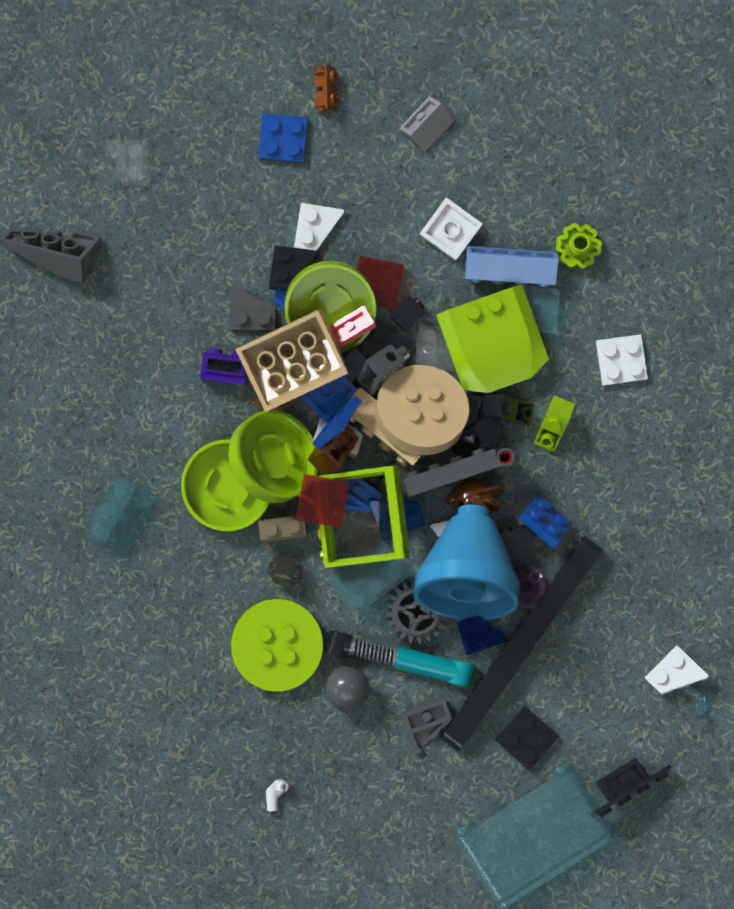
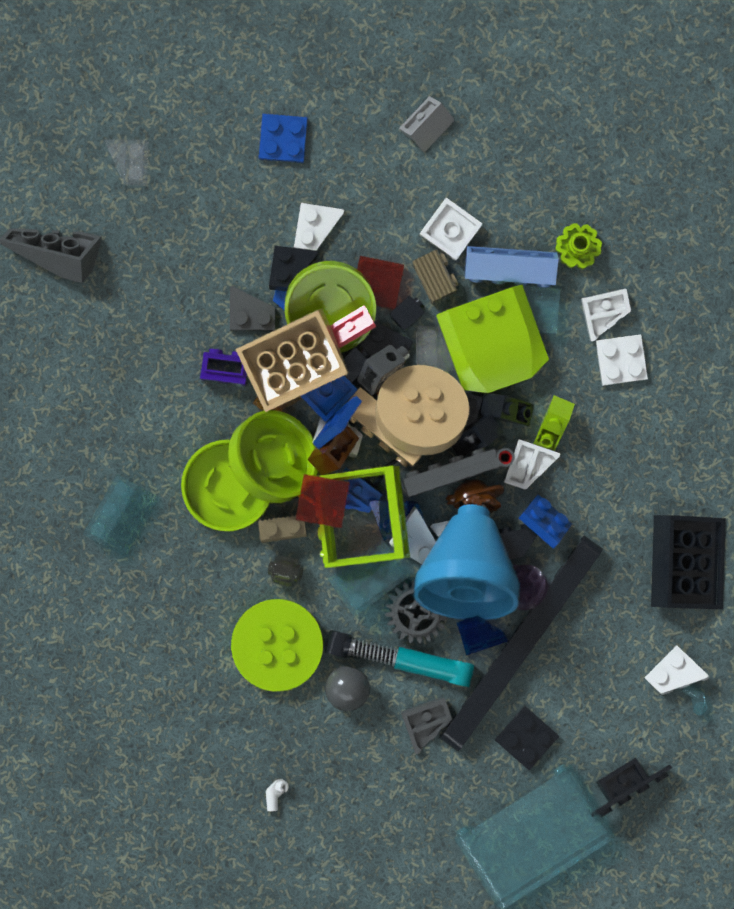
(326, 78): dark orange hinge -> none
(419, 536): none -> white wing
(434, 276): none -> dark tan brick
(528, 464): none -> white wing
(604, 311): none -> white wing
(687, 562): none -> black slope

